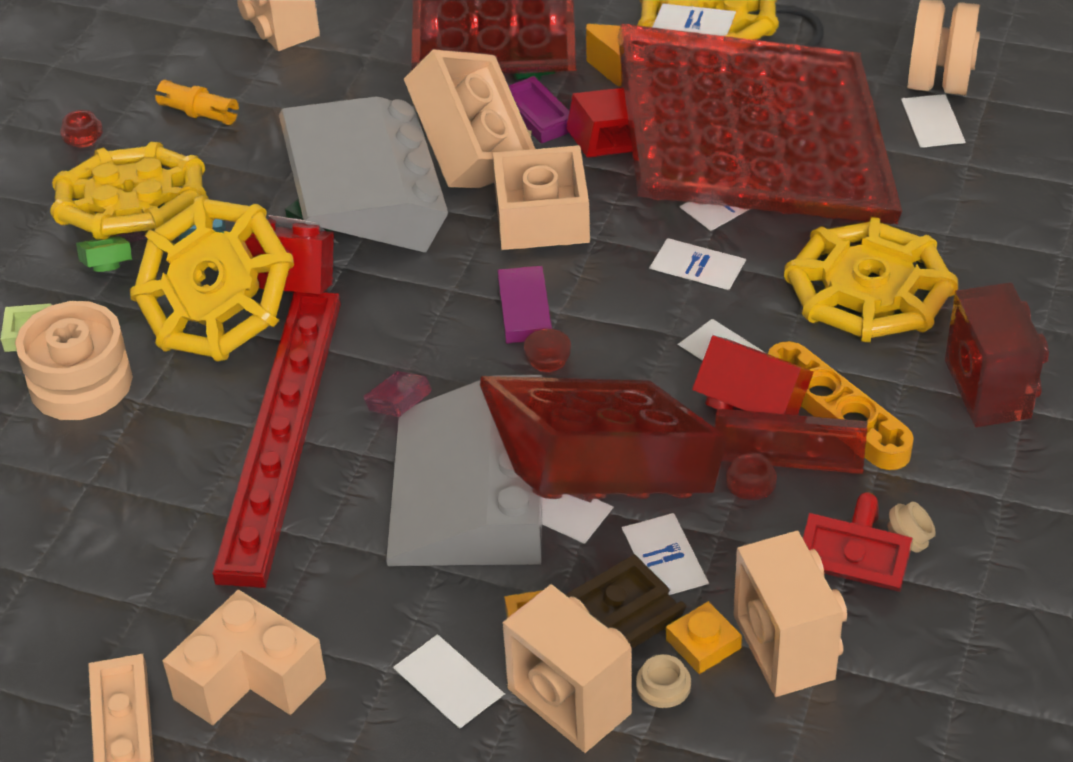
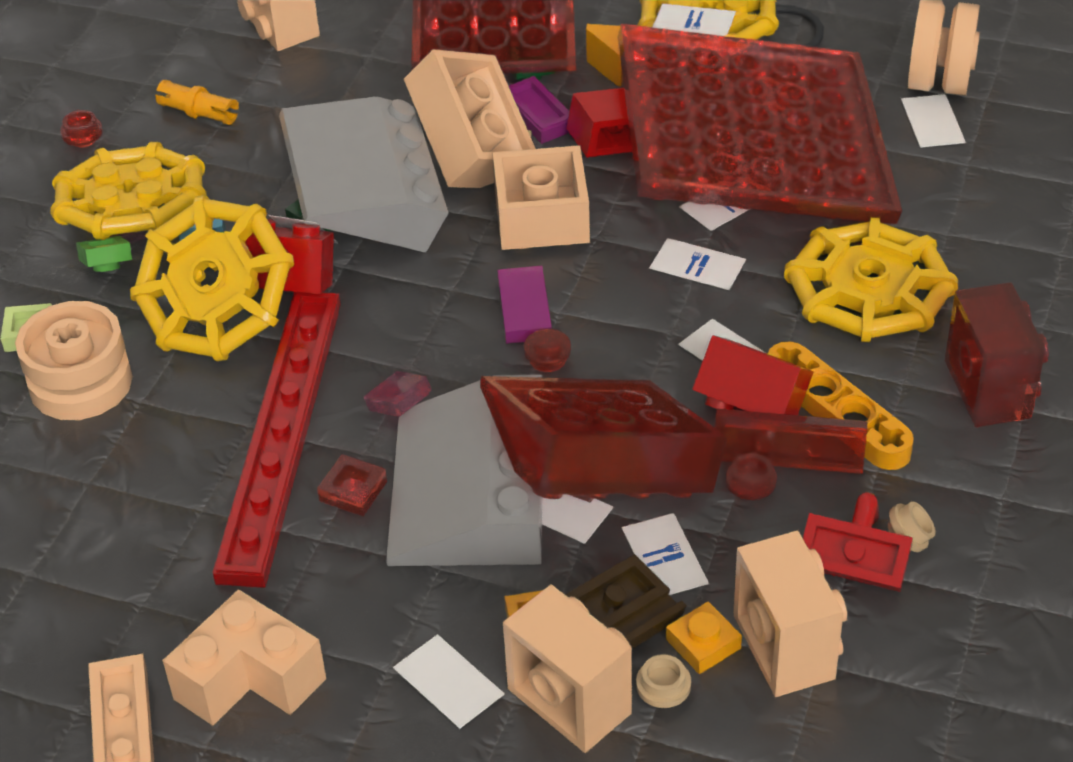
(352, 485): none -> clear red plate

